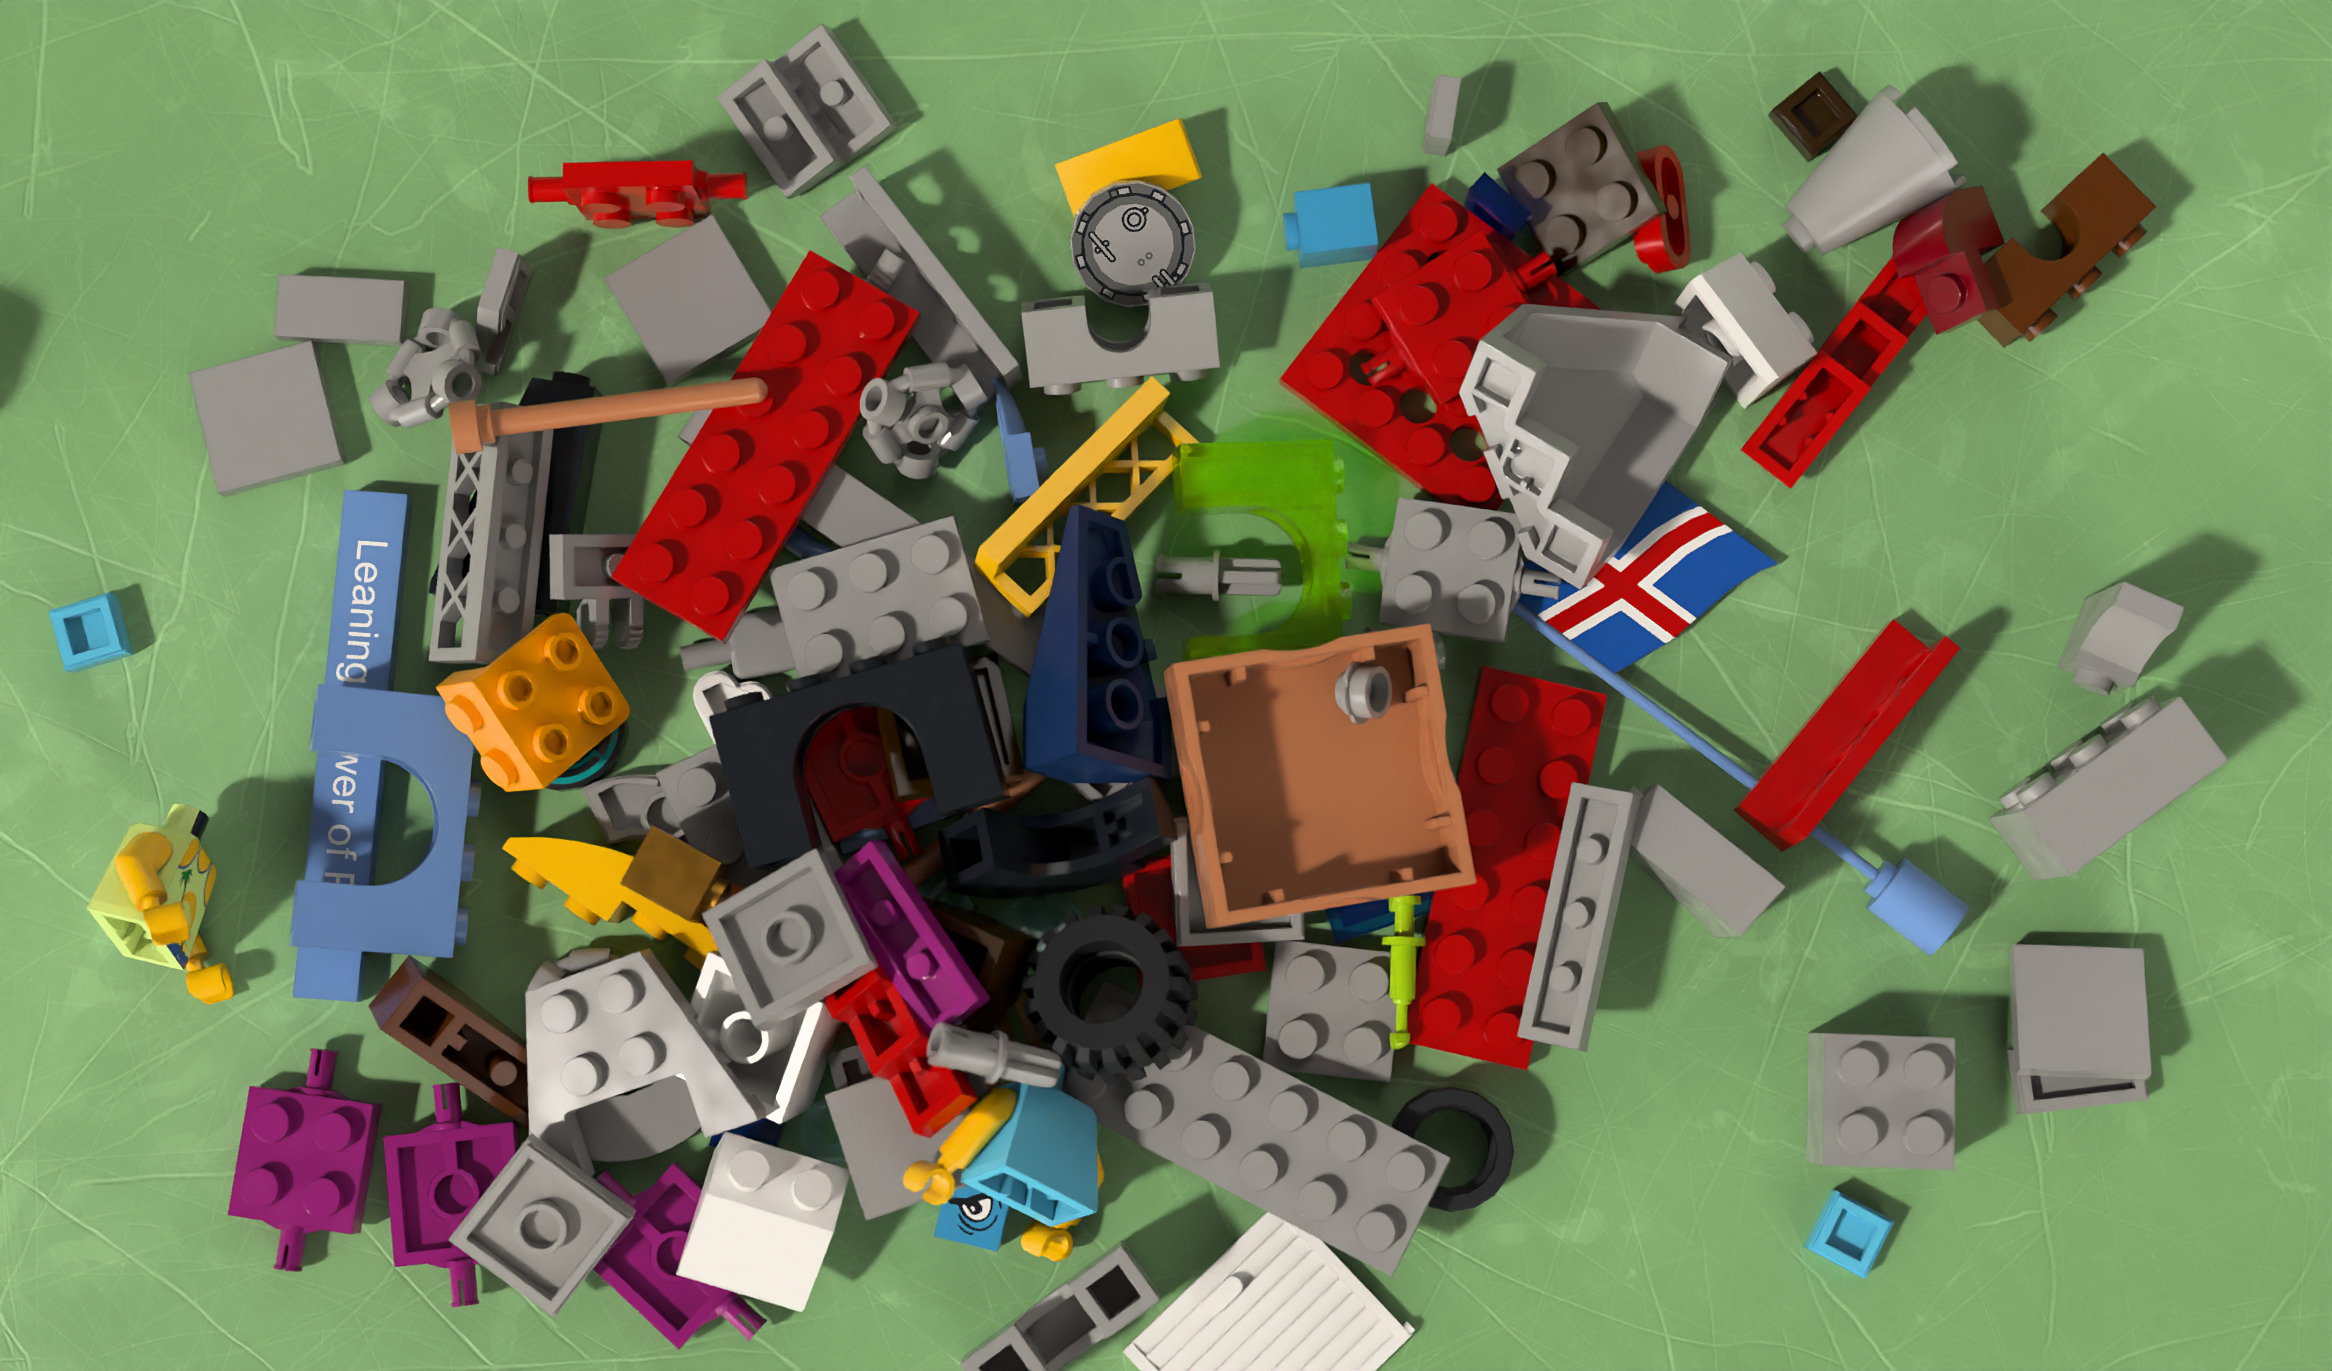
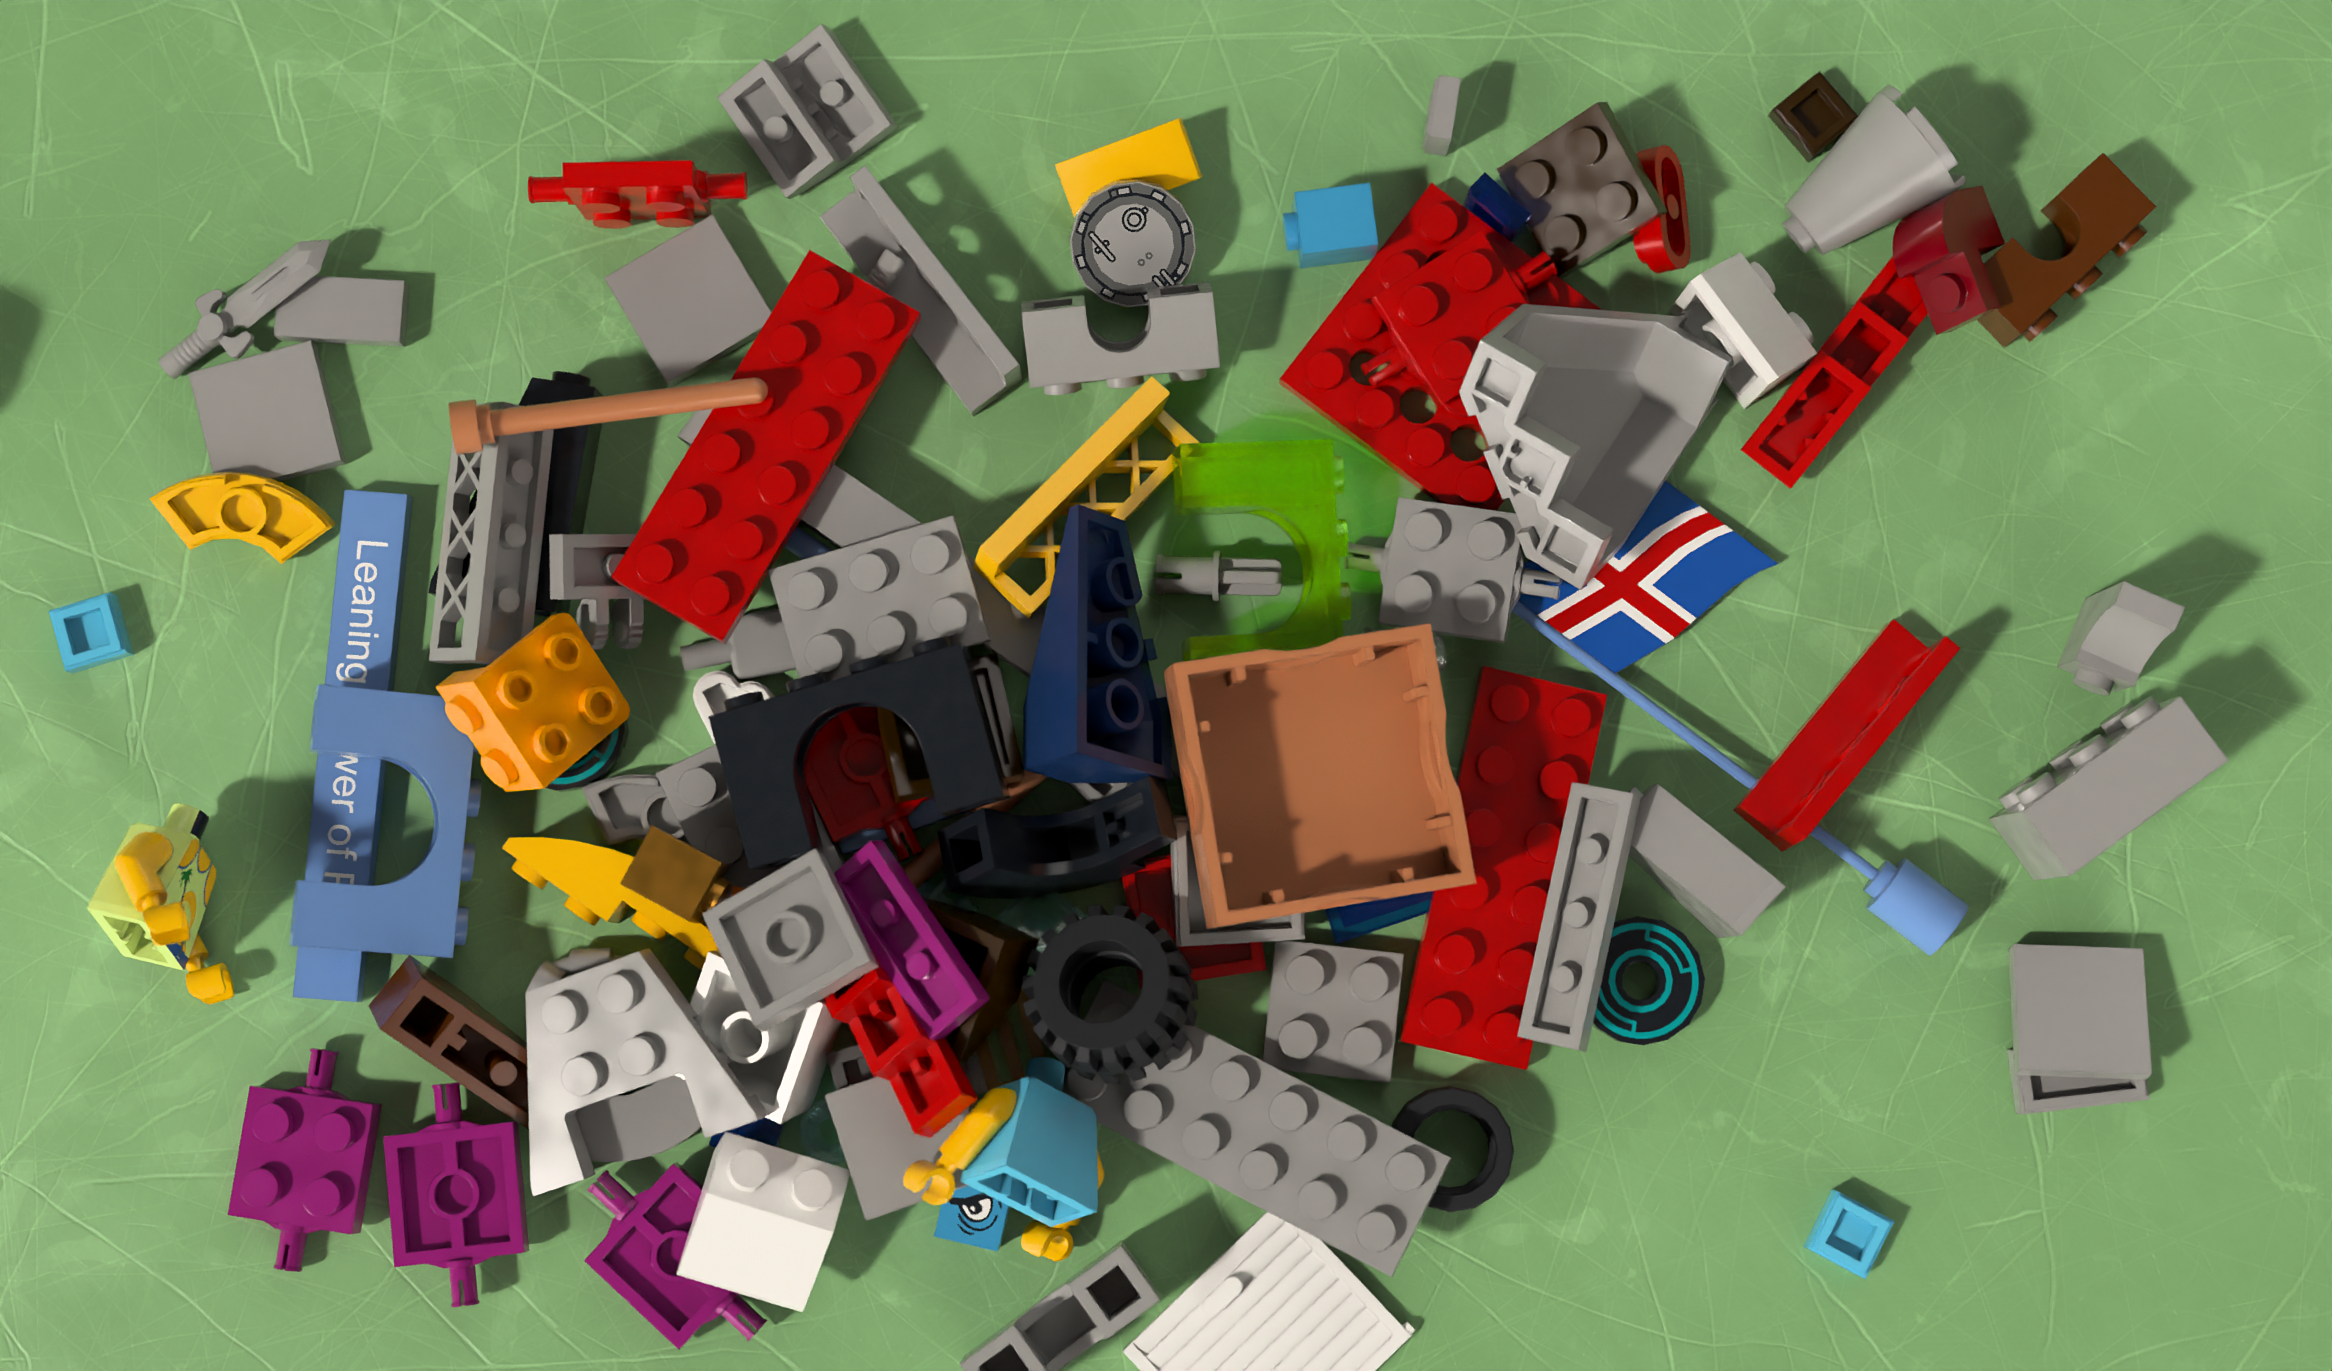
(243, 509): none -> yellow tile
(244, 307): none -> light grey sword
(430, 373): light grey piece -> none
(500, 308): light grey tile -> none
(542, 1225): light grey tile -> none
(921, 429): light grey piece -> none
(992, 1056): light grey axle -> none
(1024, 464): medium blue plate -> none
(1363, 691): light grey plate -> none
(1402, 964): lime piece -> none
(1677, 986): none -> black tile
(1881, 1101): light grey brick -> none

